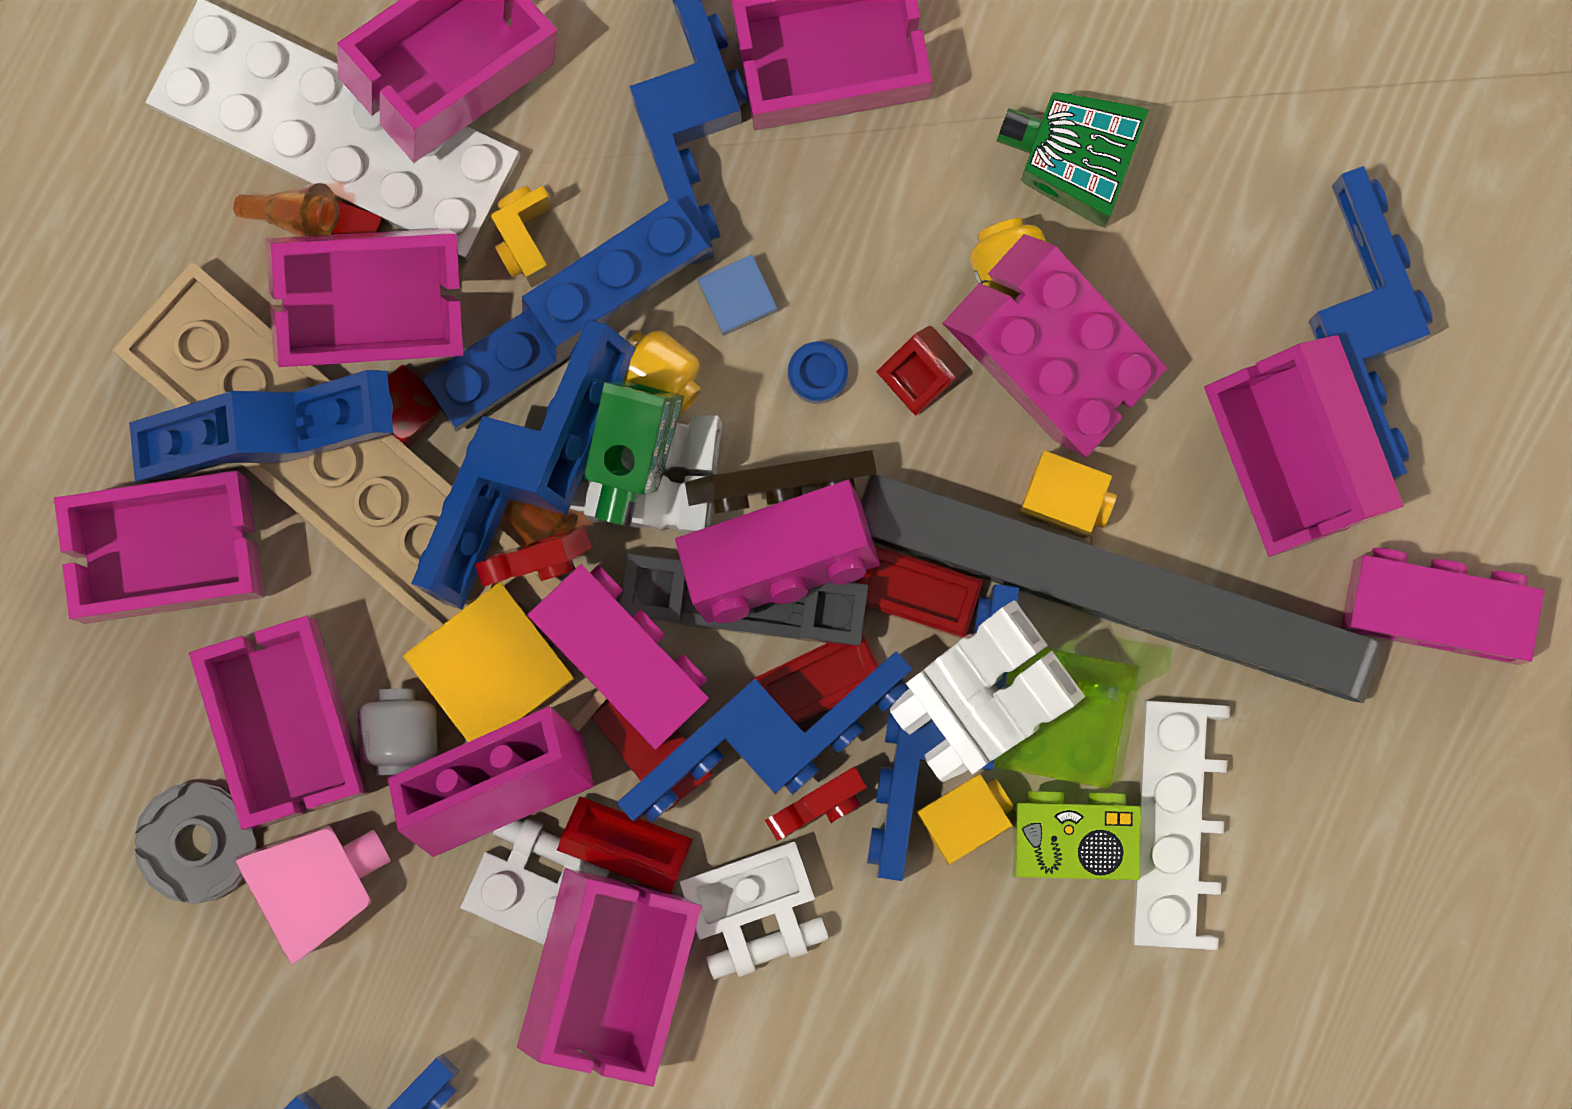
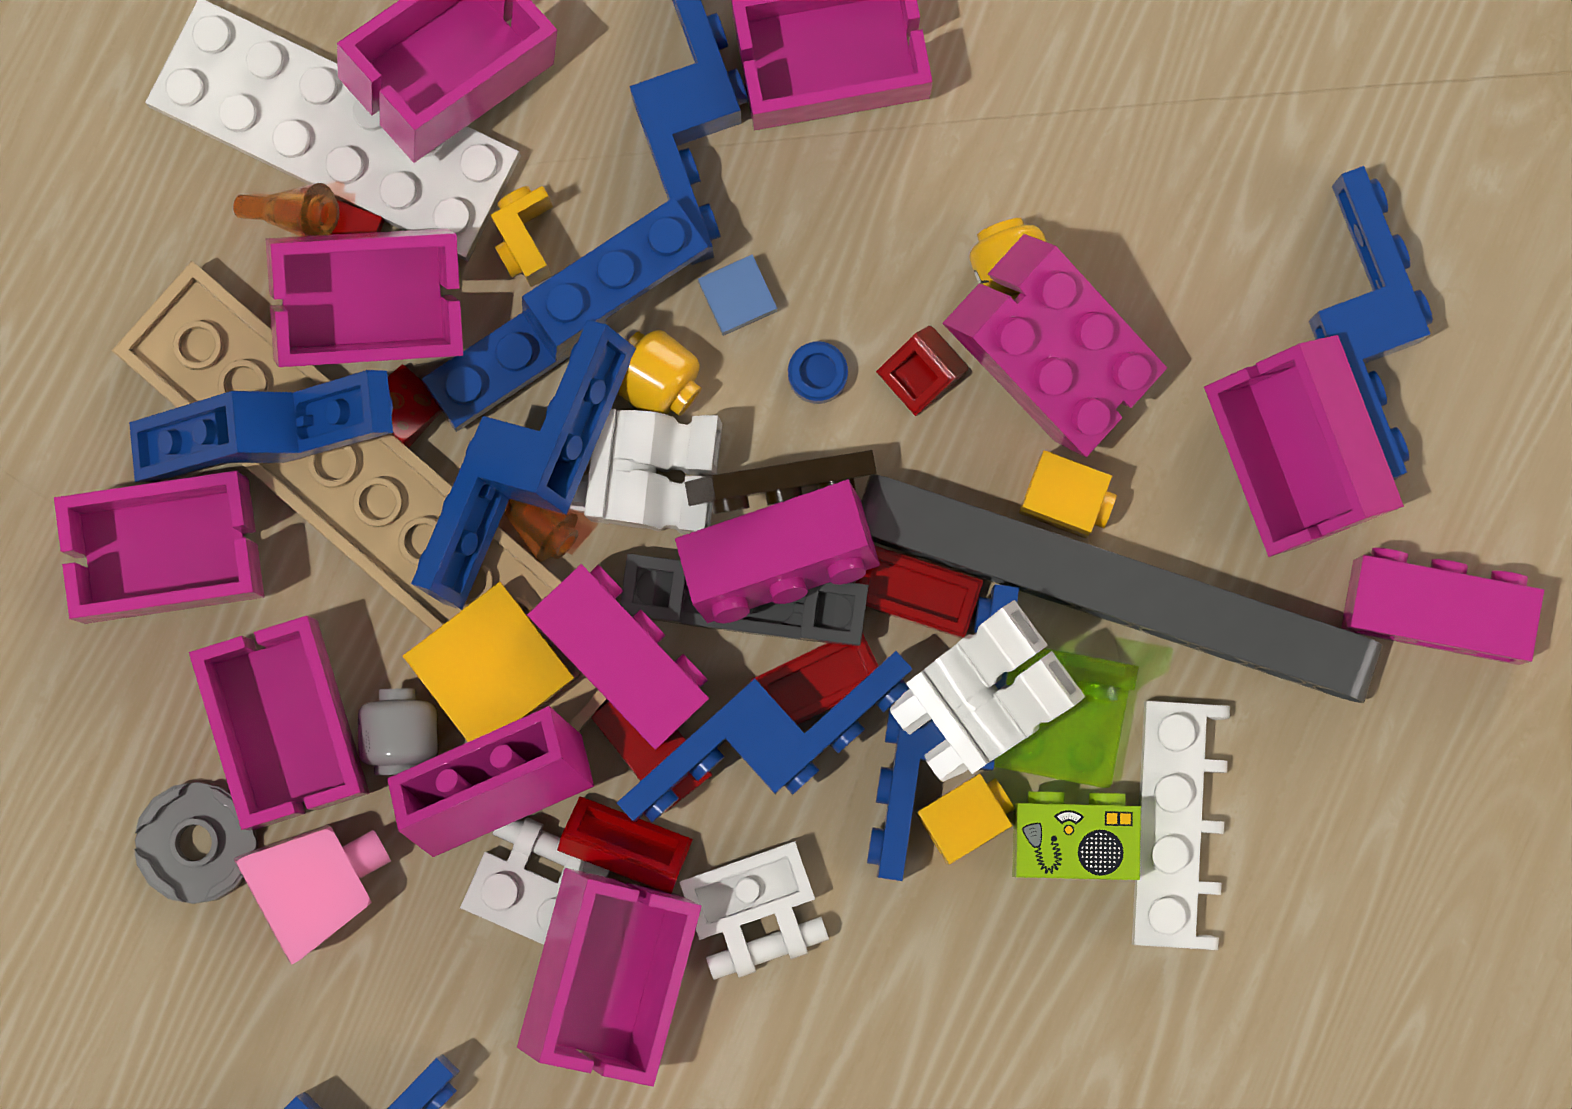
(547, 556): red plate -> none
(645, 424): green torso -> none
(833, 798): red plate -> none
(1077, 151): torso -> none

